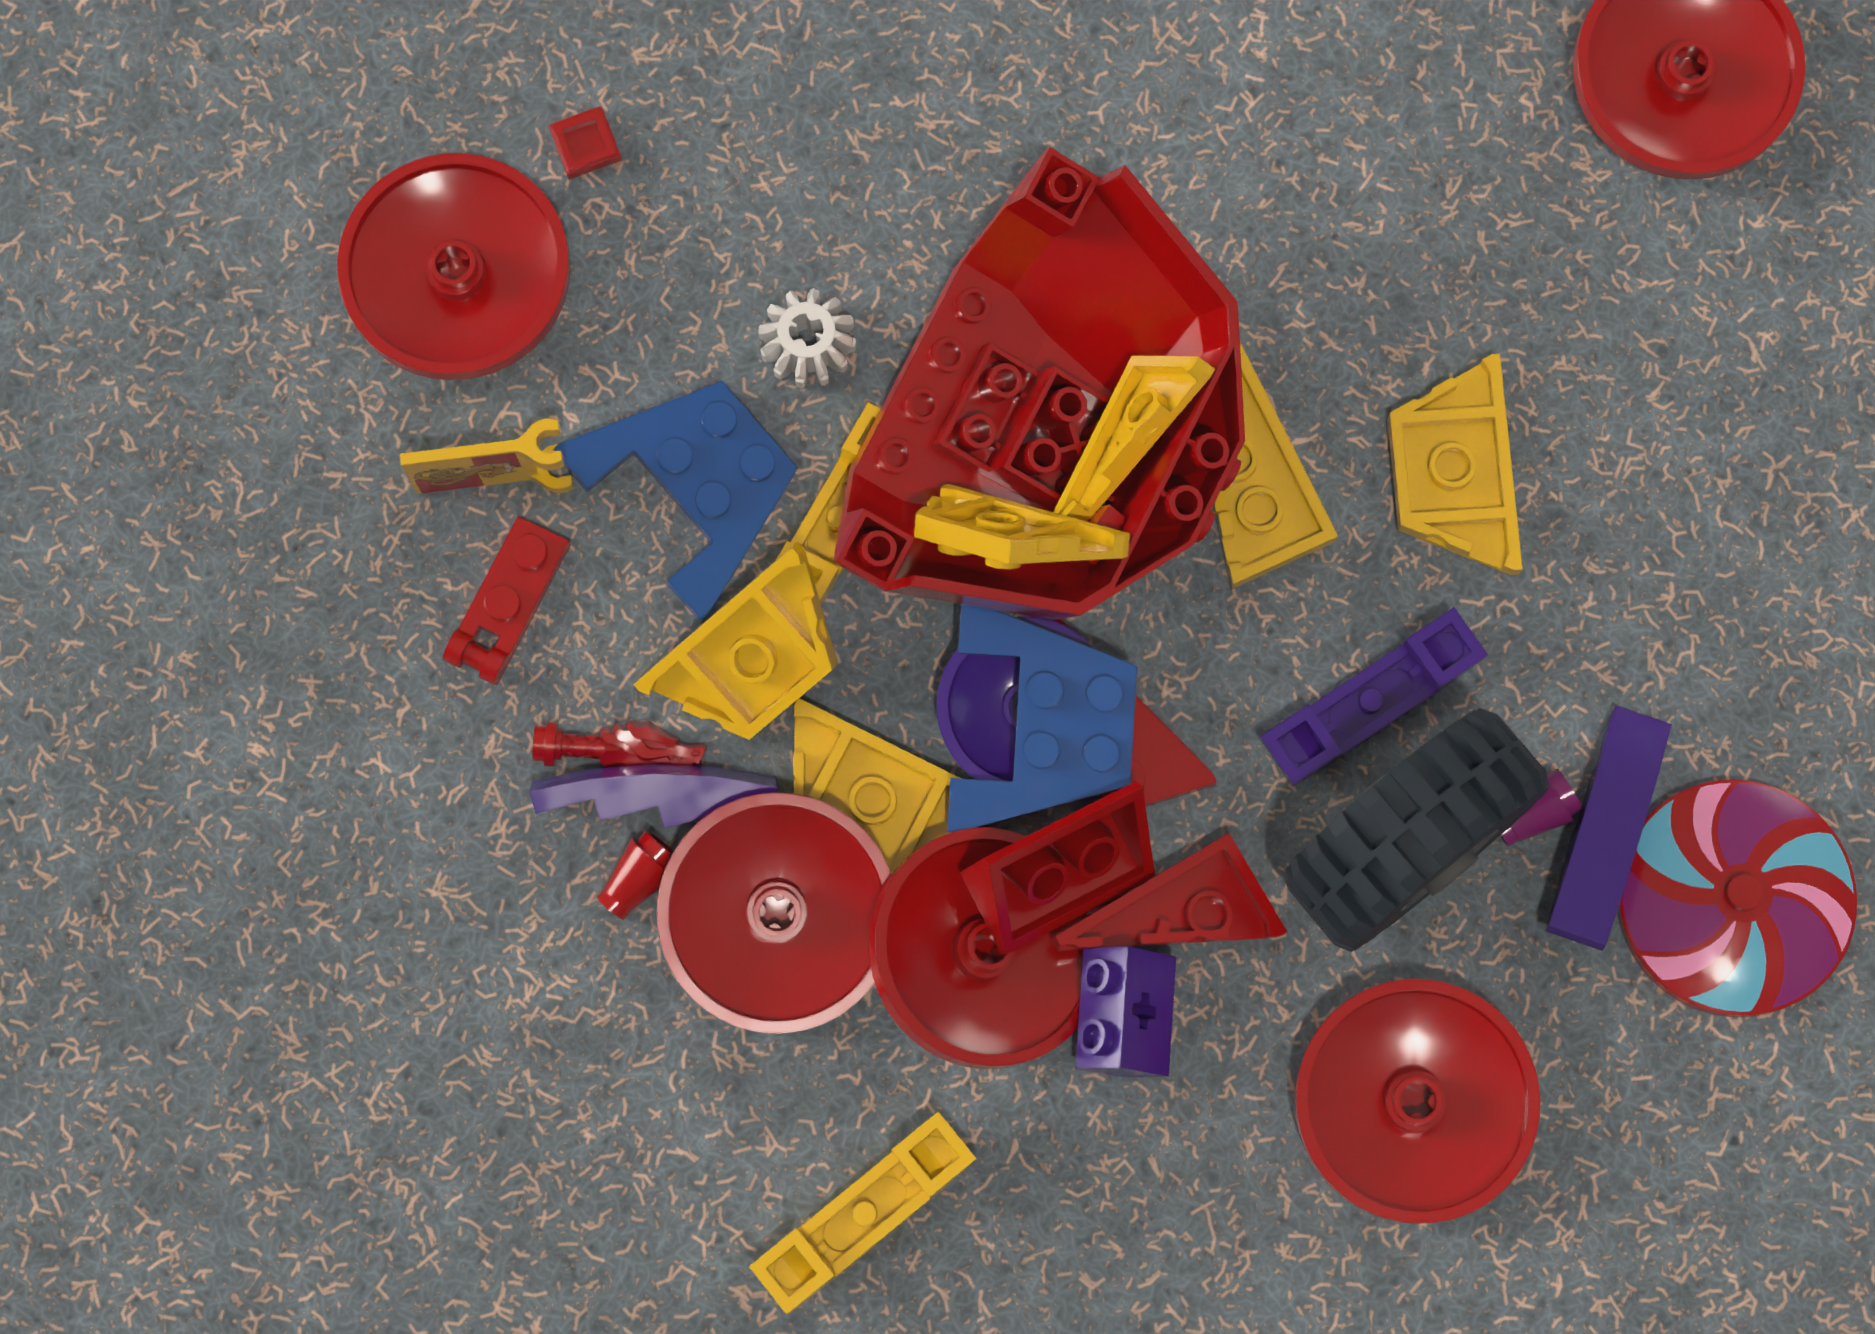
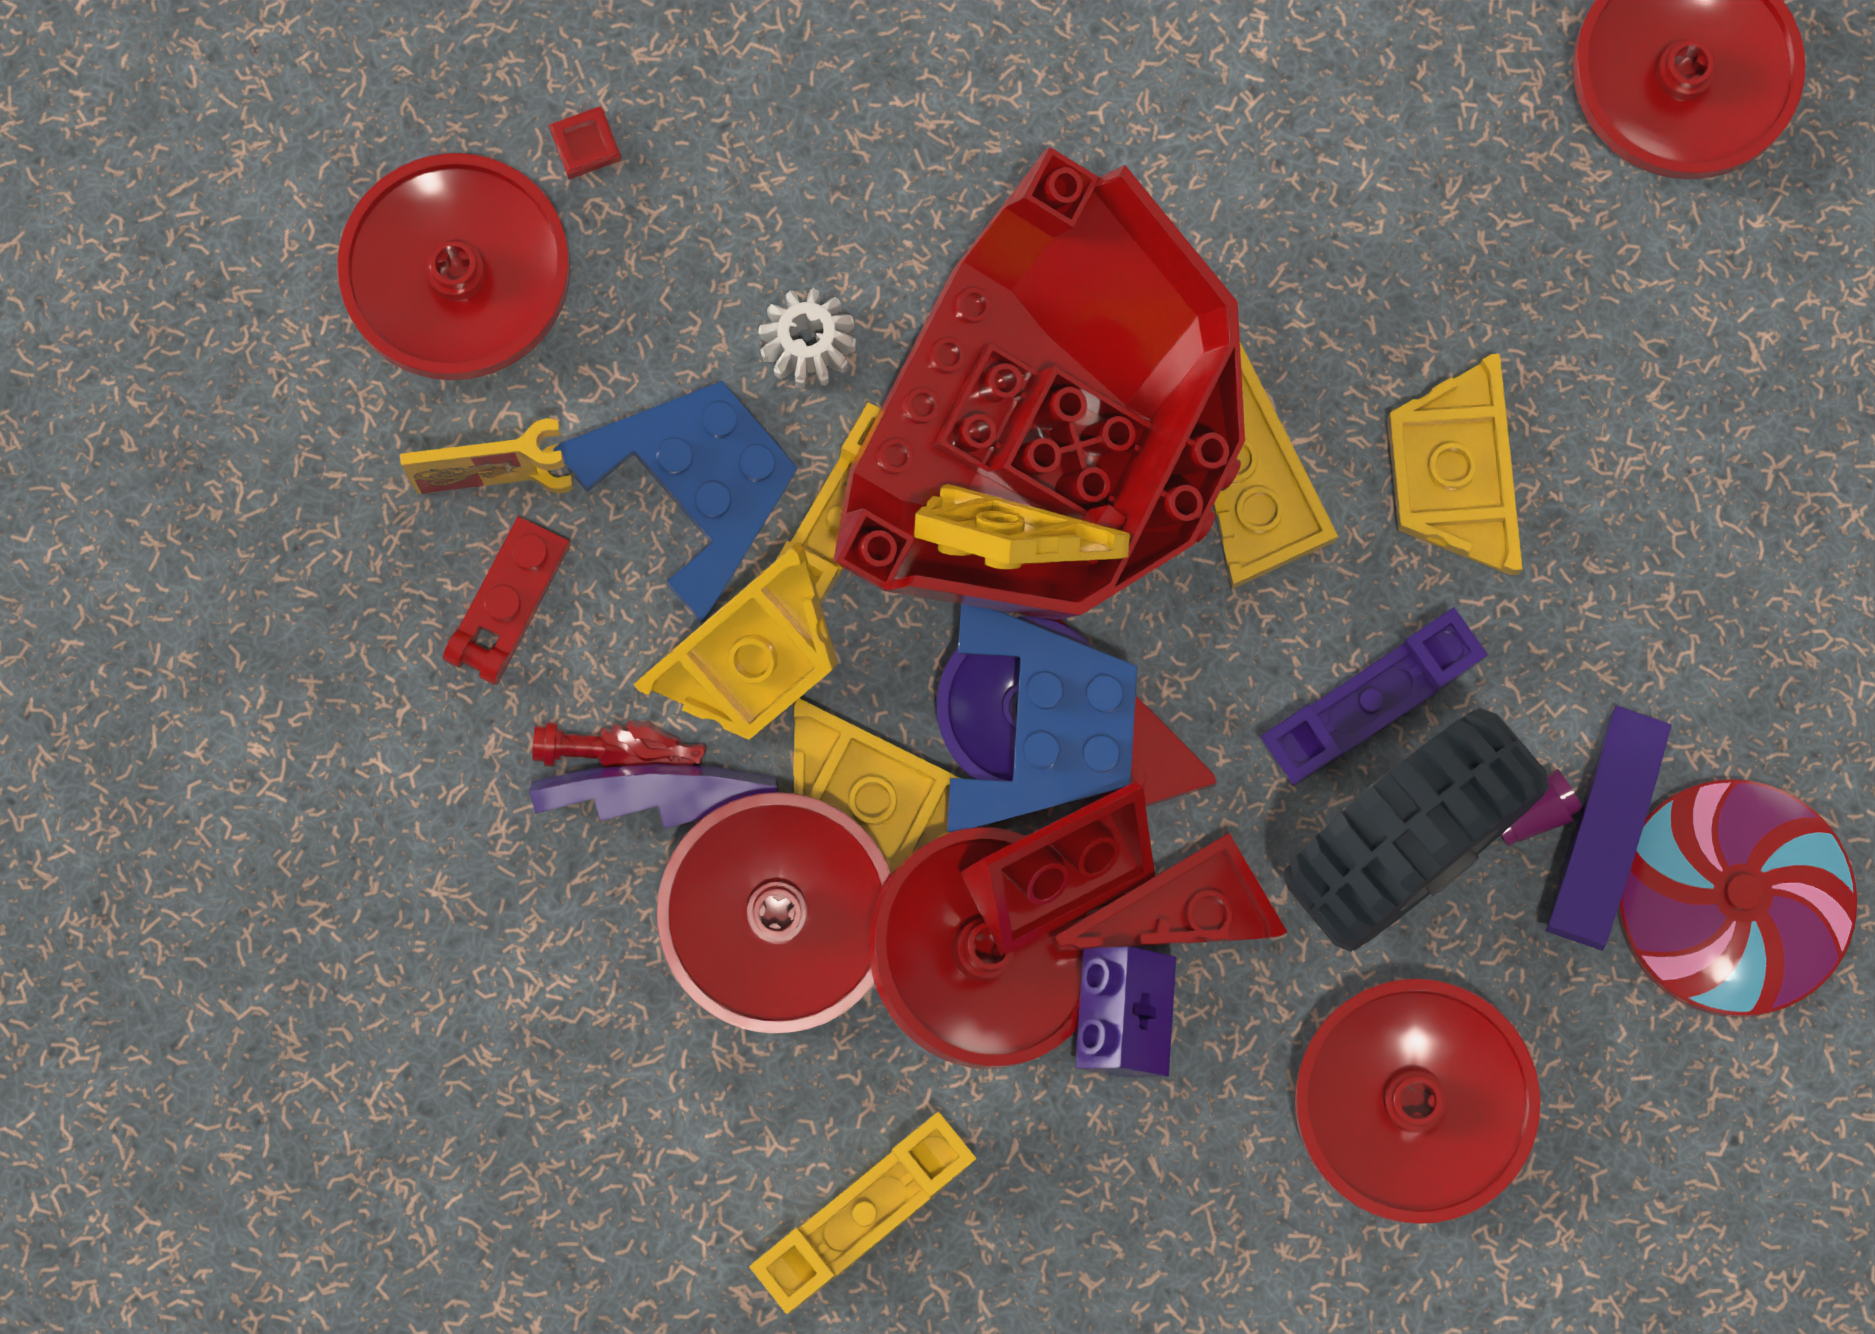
(636, 874): red cone -> none
(1138, 413): yellow wing -> none

